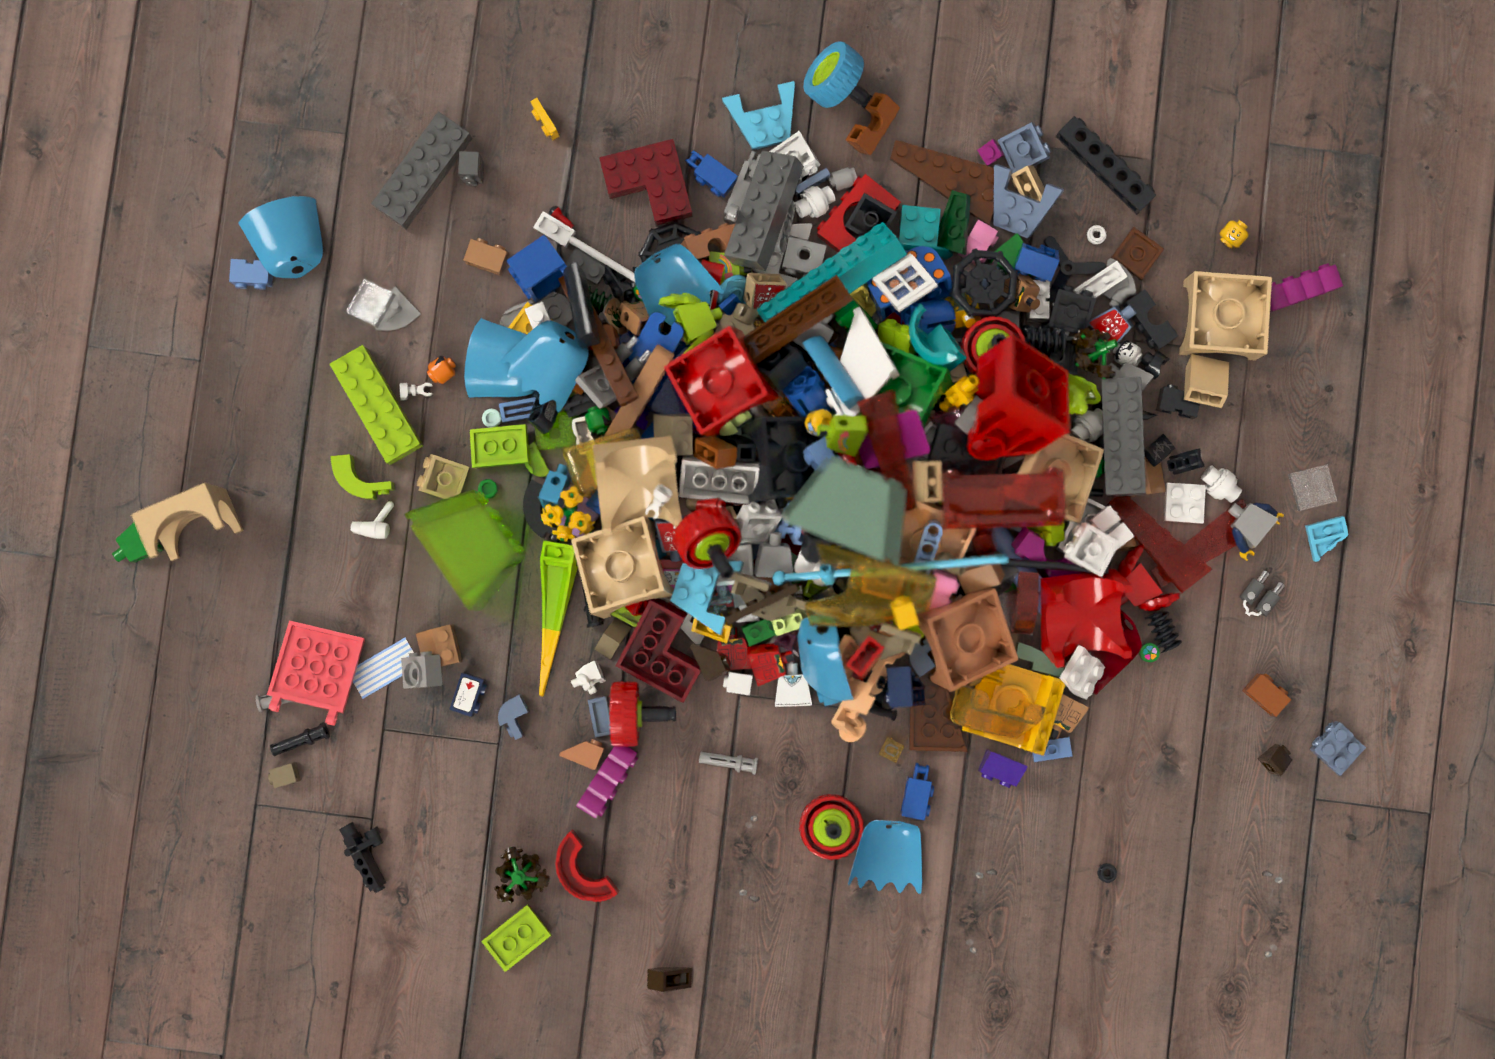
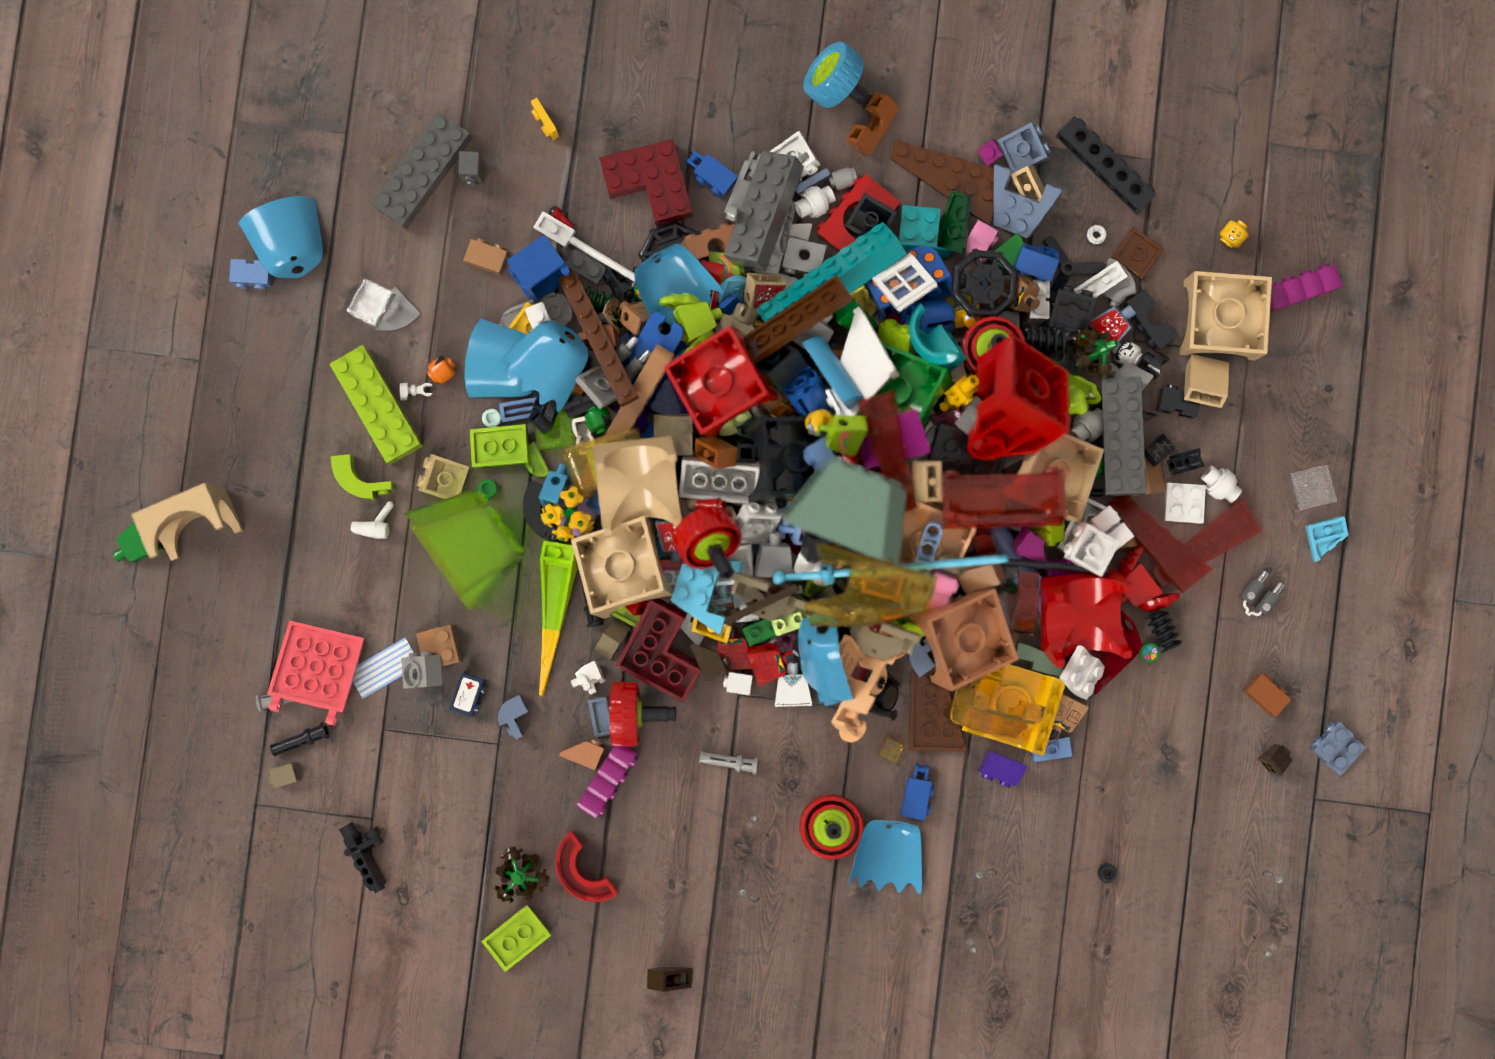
(581, 306): black brick -> none
(662, 494): white piece -> none
(766, 125): medium azure wing -> none
(865, 657): red torso -> none
(903, 612): yellow brick -> none
(904, 688): dark blue wedge -> none
(1252, 525): light grey torso -> none

